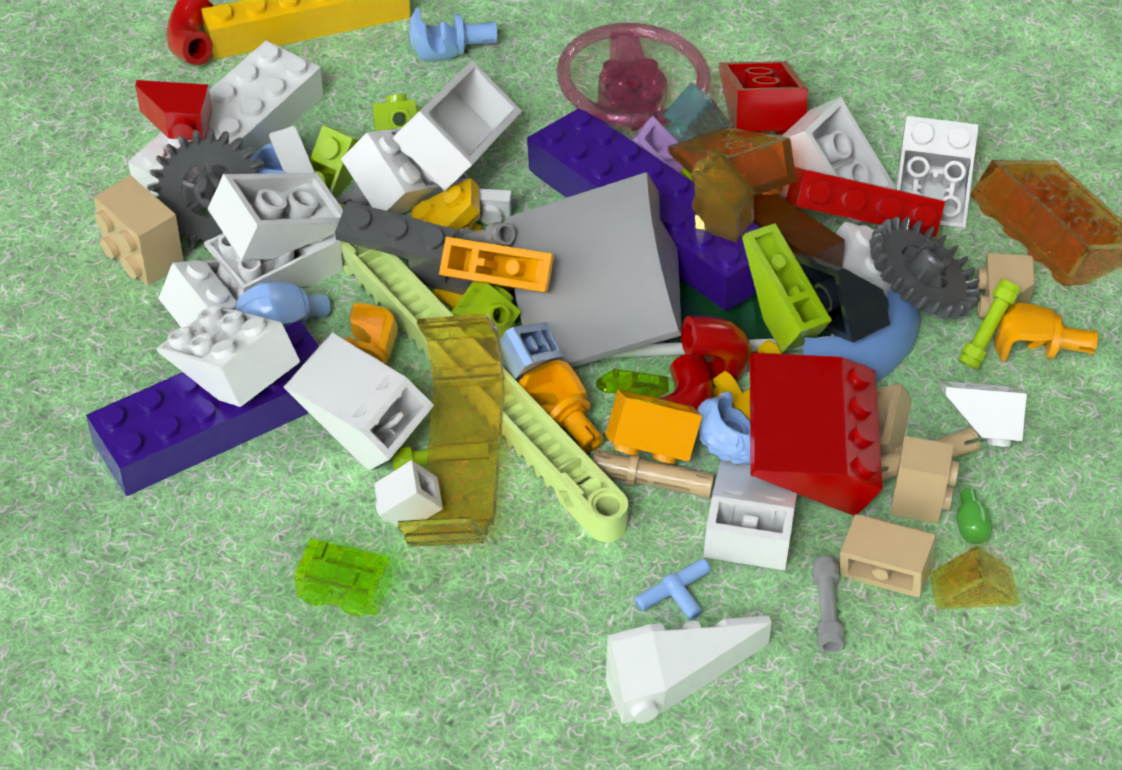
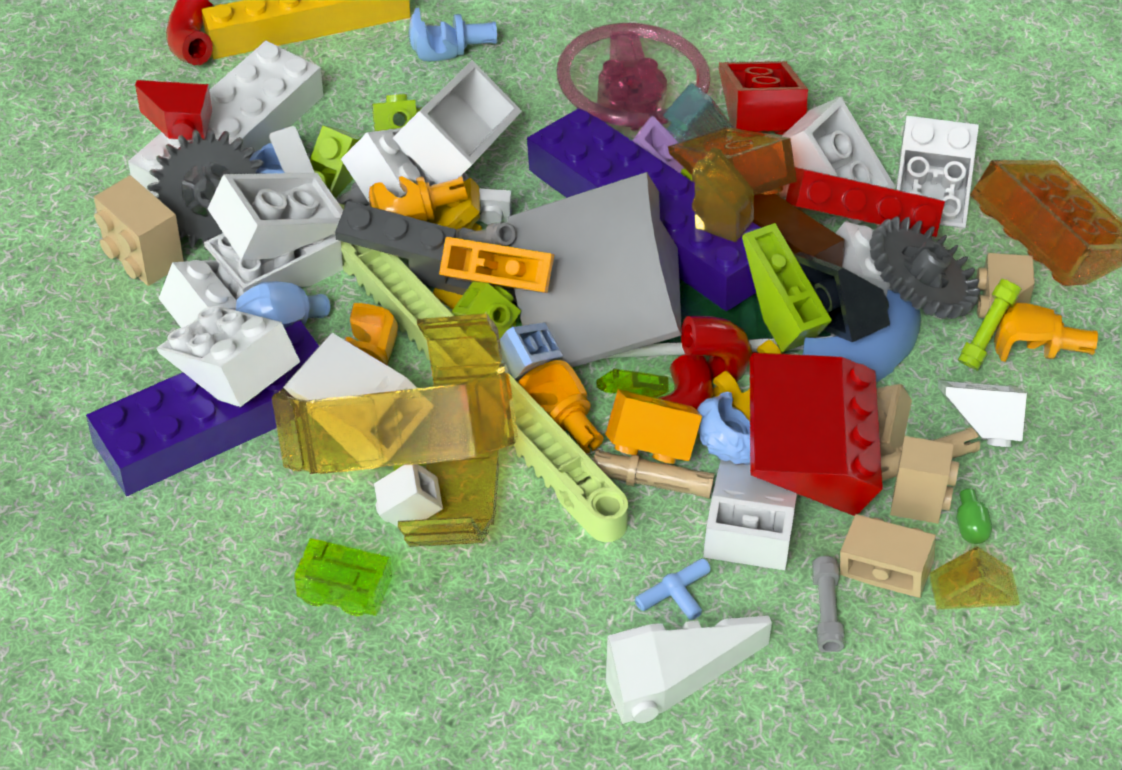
(396, 426): none -> clear yellow windscreen
(420, 198): none -> light orange piece

